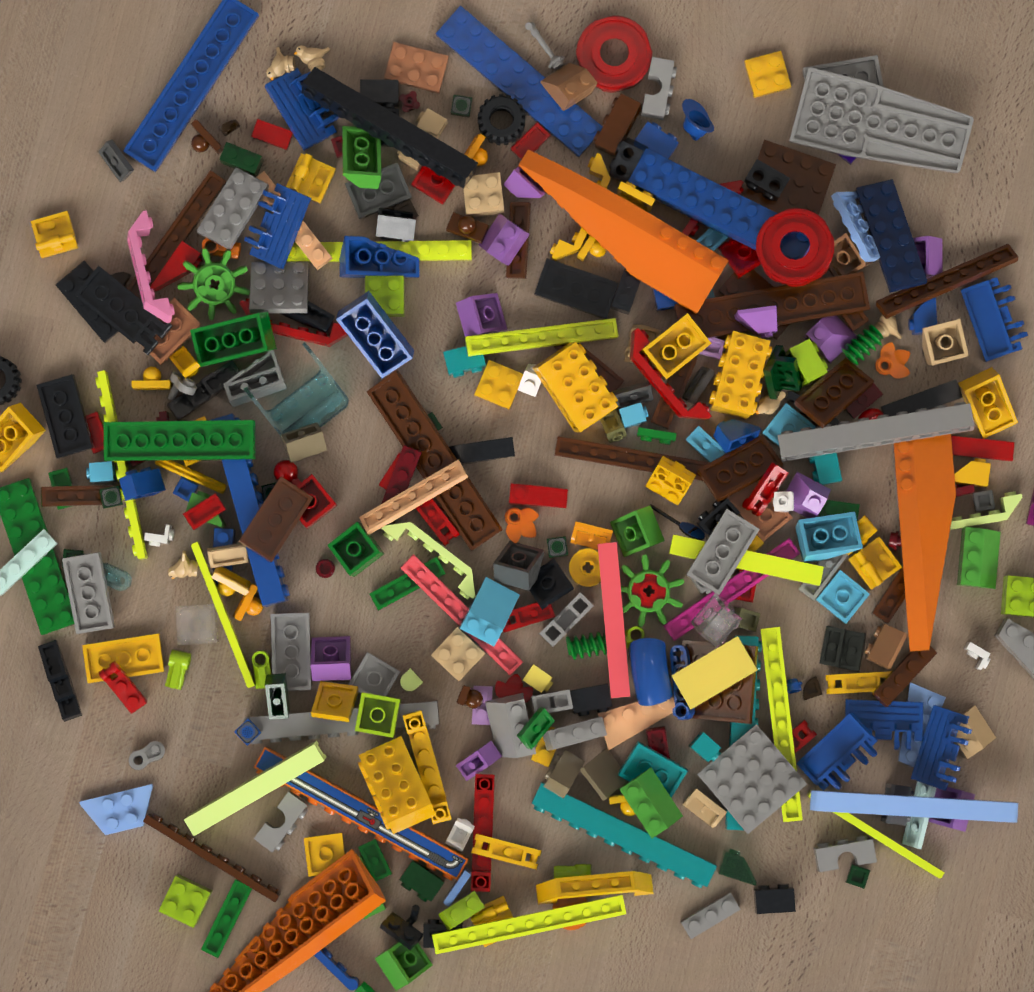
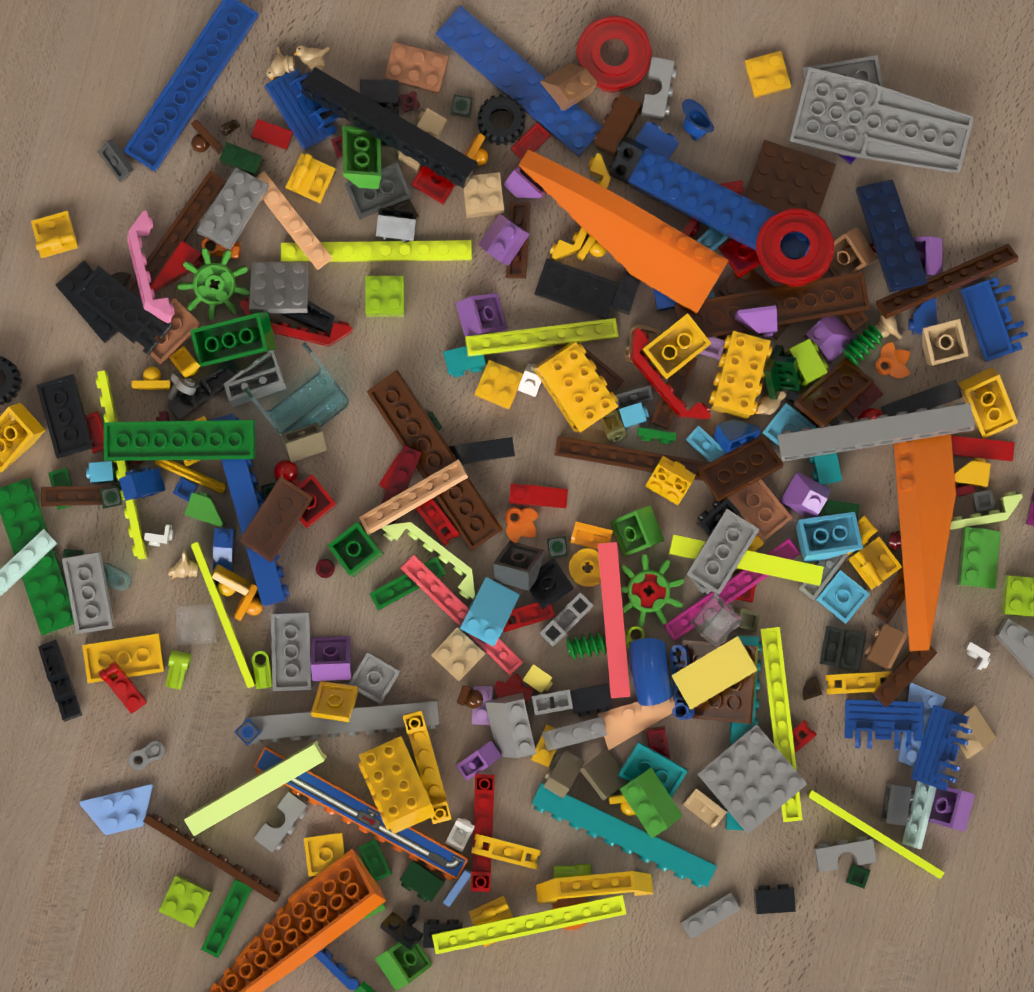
(204, 511): red tile -> none
(227, 555): tan tile -> none
(277, 696): dark green brick -> none
(281, 225): blue hinge -> none
(367, 258): blue wedge -> none
(375, 334): blue brick -> none
(377, 714): lime brick -> none
(410, 681): yellowish green tile -> none
(461, 910): lime brick -> none
(467, 227): reddish brown tile -> none
(535, 728): green plate -> none
(556, 61): light grey piece -> none
(641, 199): yellow plate -> none
(687, 528): piece -> none
(698, 385): dark grey tile -> none
(705, 747): teal brick -> none
(735, 867): clear green slope -> none
(765, 489): red plate -> none
(769, 175): black brick -> none
(783, 501): white bracket -> none
(793, 686): blue plate -> none
(835, 752): blue hinge -> none
(858, 228): light blue wing -> none
(913, 806): light blue beam -> none

